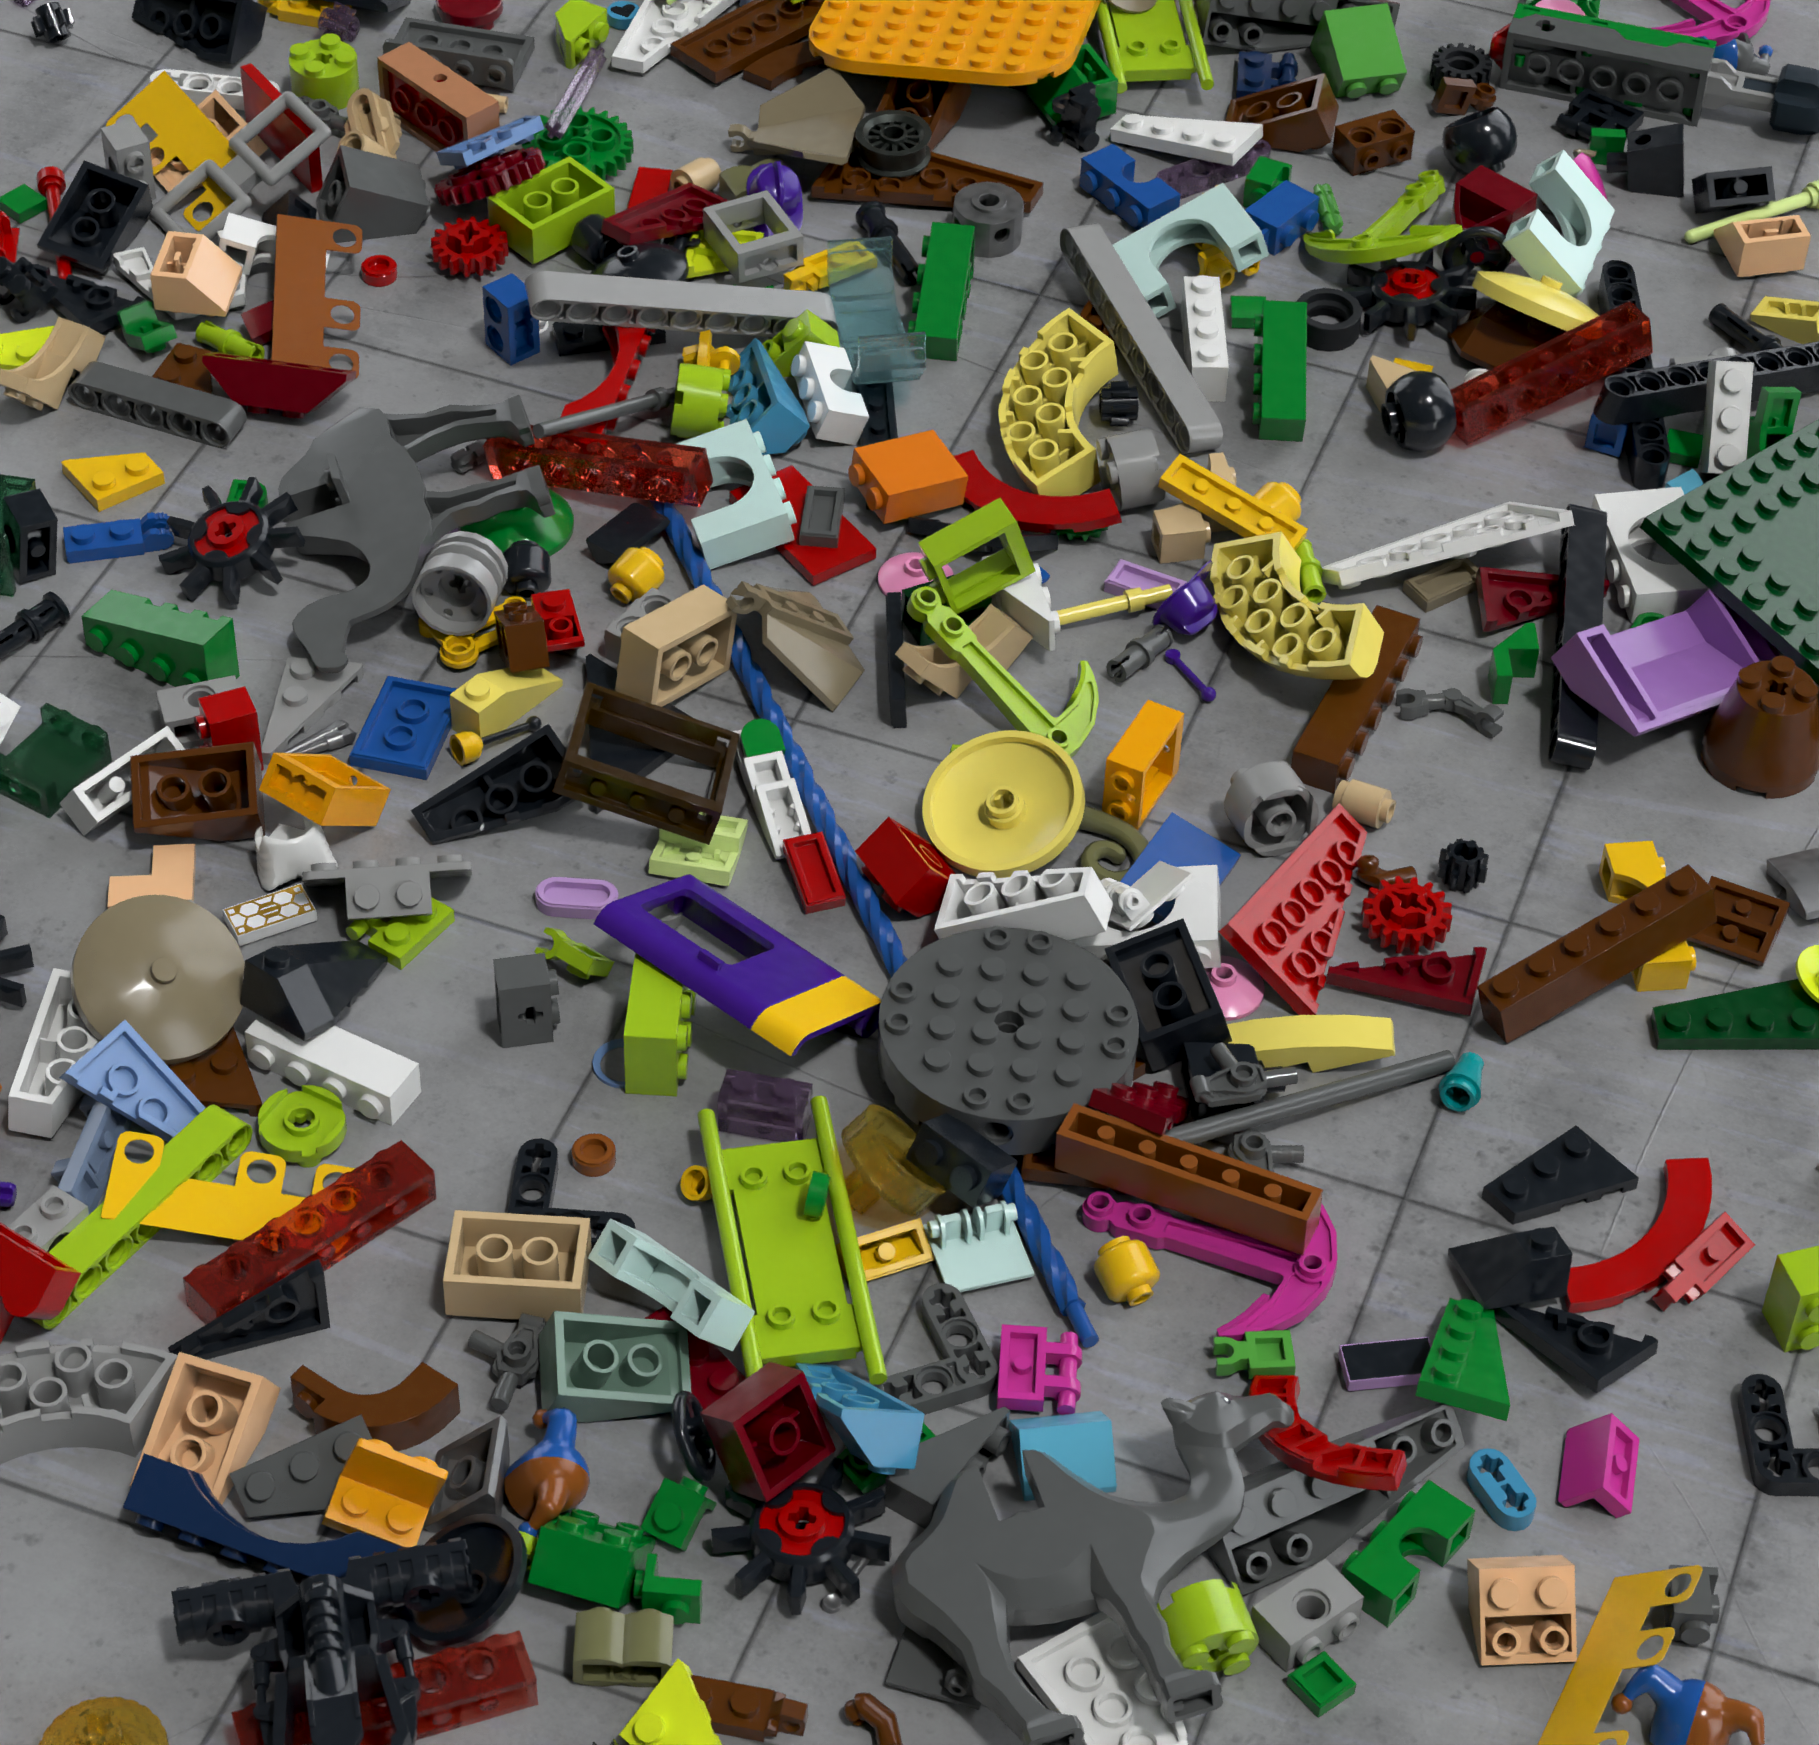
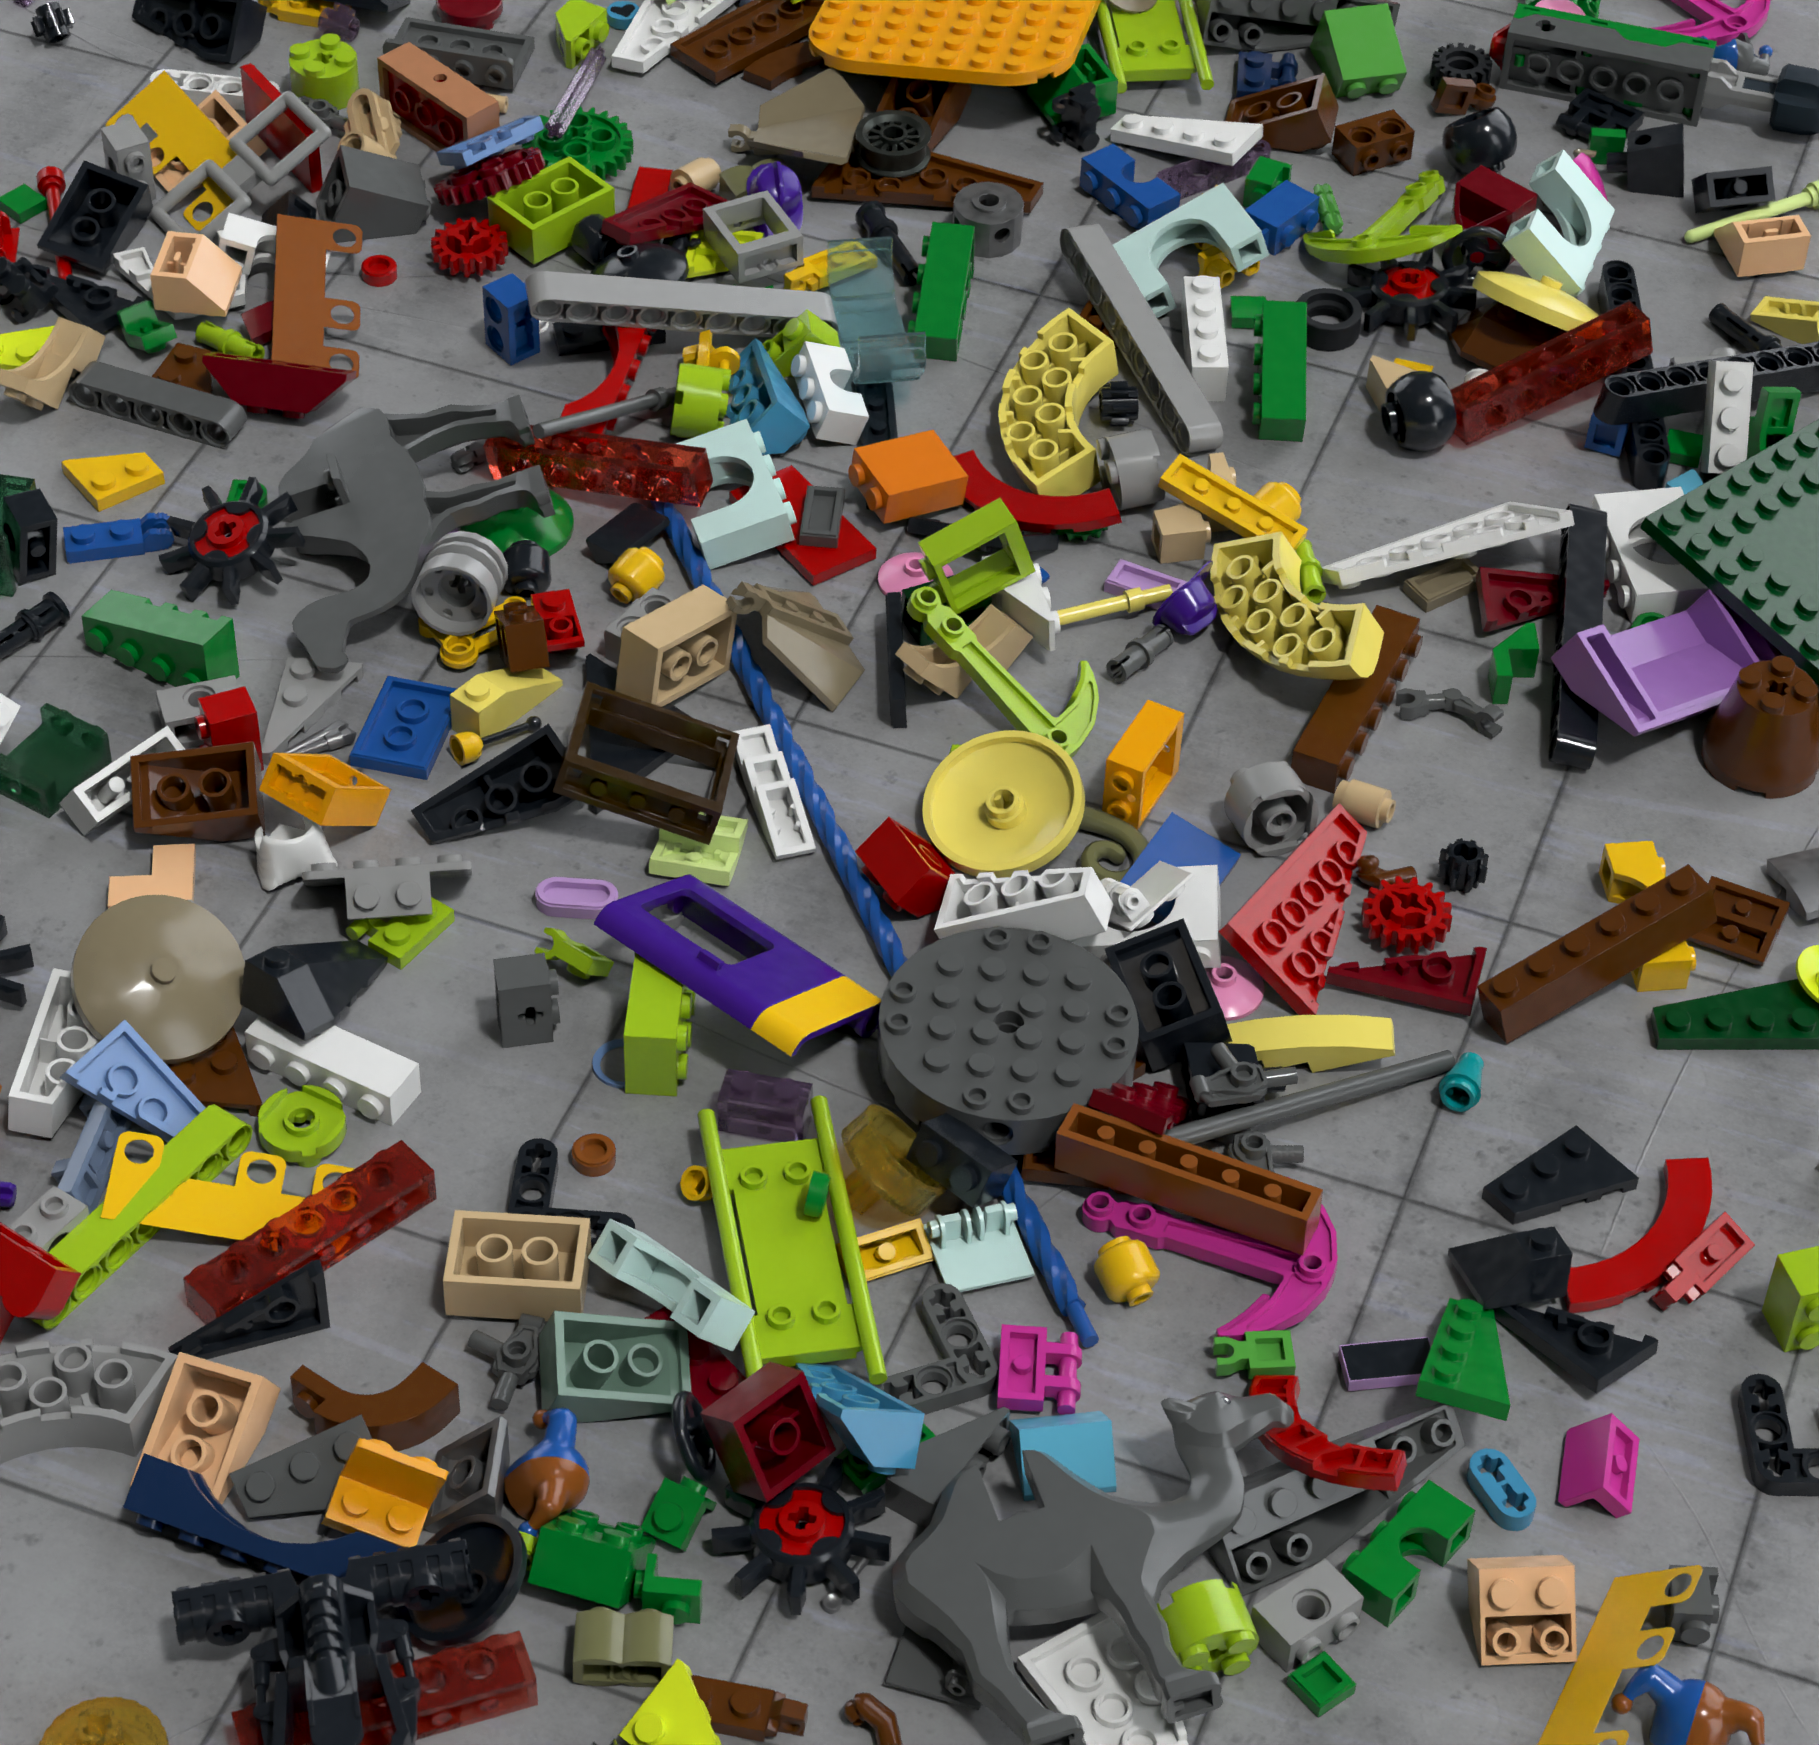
(270, 914): white tile -> none
(760, 738): green tile -> none
(814, 872): red tile -> none
(1172, 657): dark purple hinge -> none

